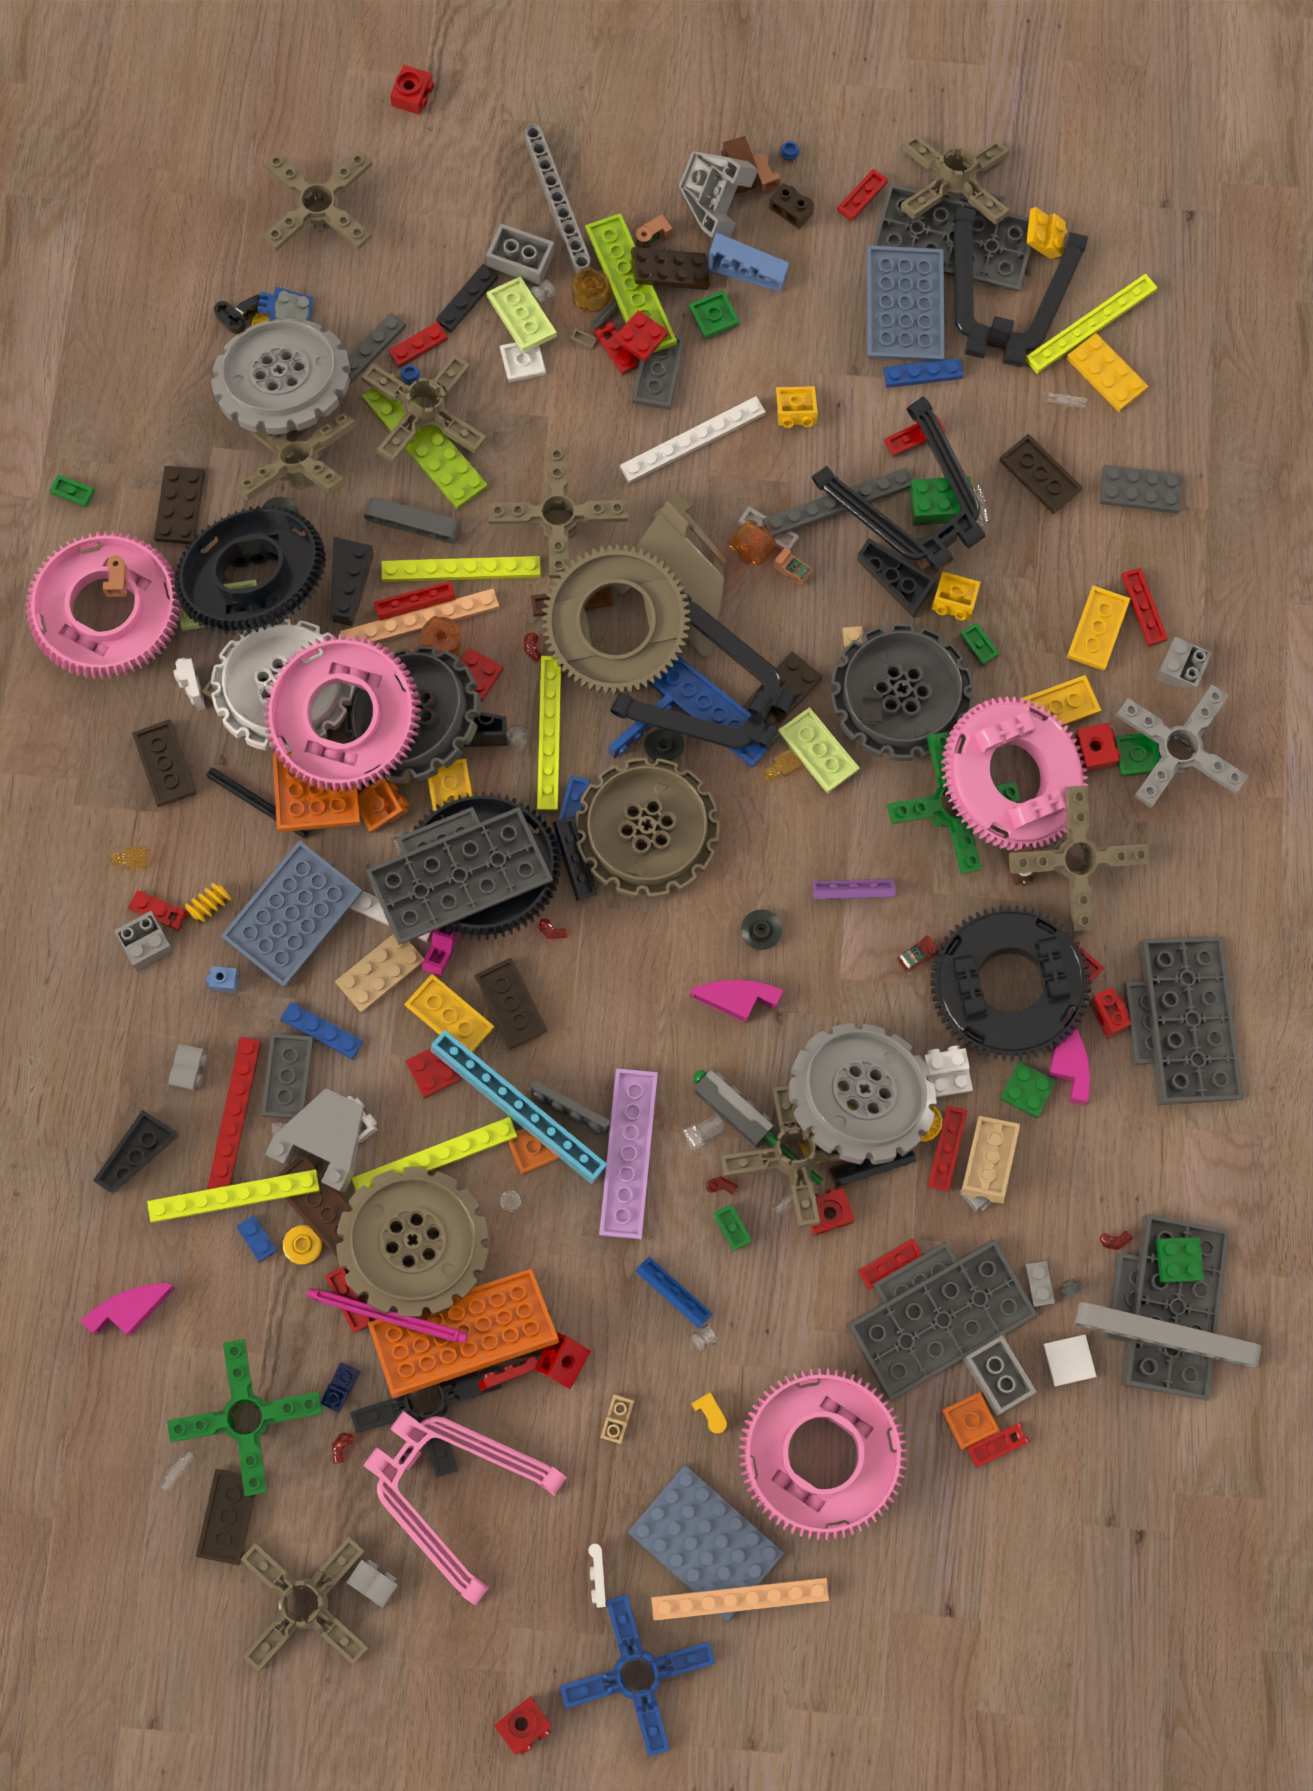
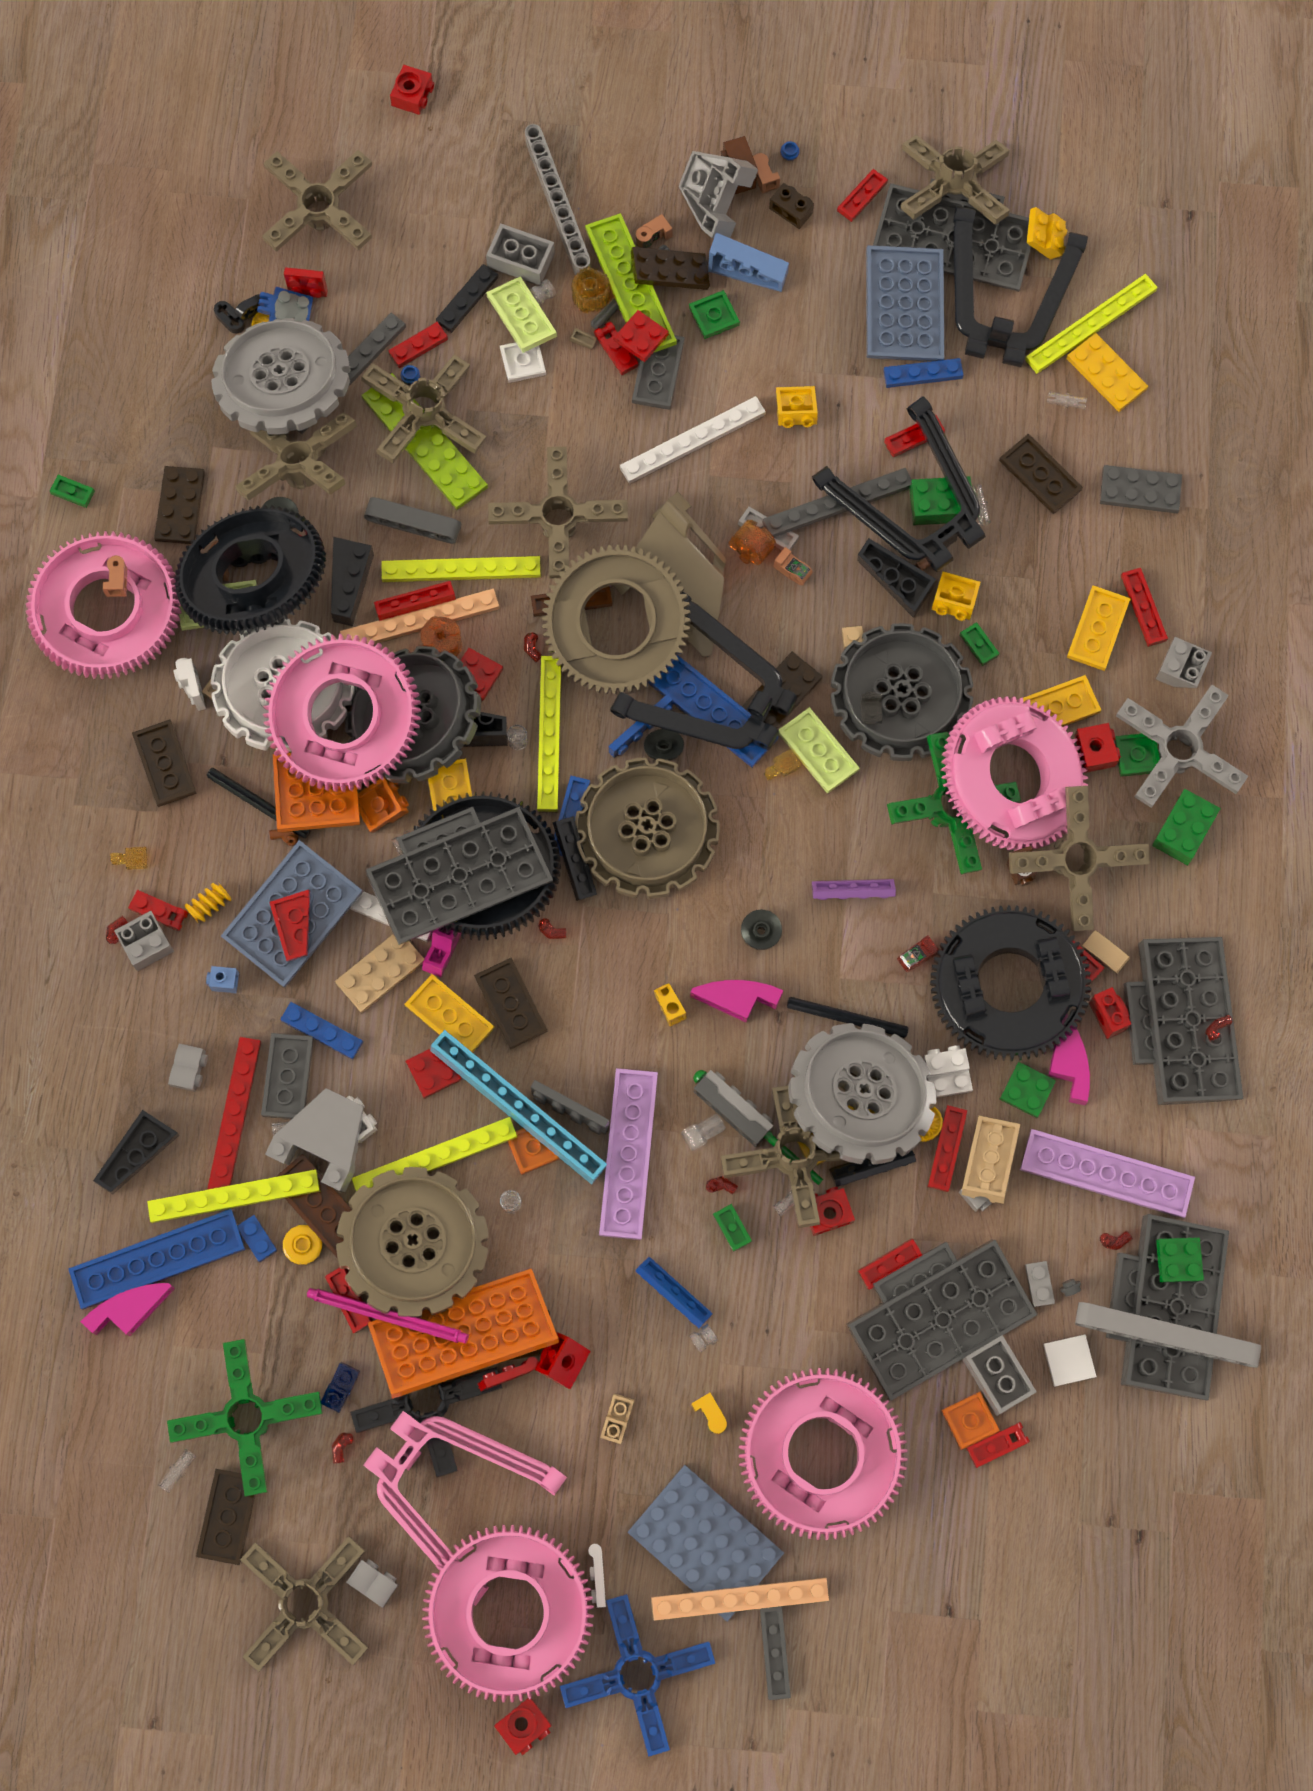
(111, 936): none -> clear red arm
(157, 1258): none -> blue plate
(288, 837): none -> dark orange arm
(292, 923): none -> red wing
(306, 282): none -> red plate
(497, 1668): none -> bright pink piece
(670, 1004): none -> yellow leg
(775, 1653): none -> dark grey plate
(845, 1016): none -> black axle
(1106, 951): none -> tan slope
(1107, 1173): none -> lavender plate
(1186, 827): none -> green brick
(1217, 1024): none -> clear red arm

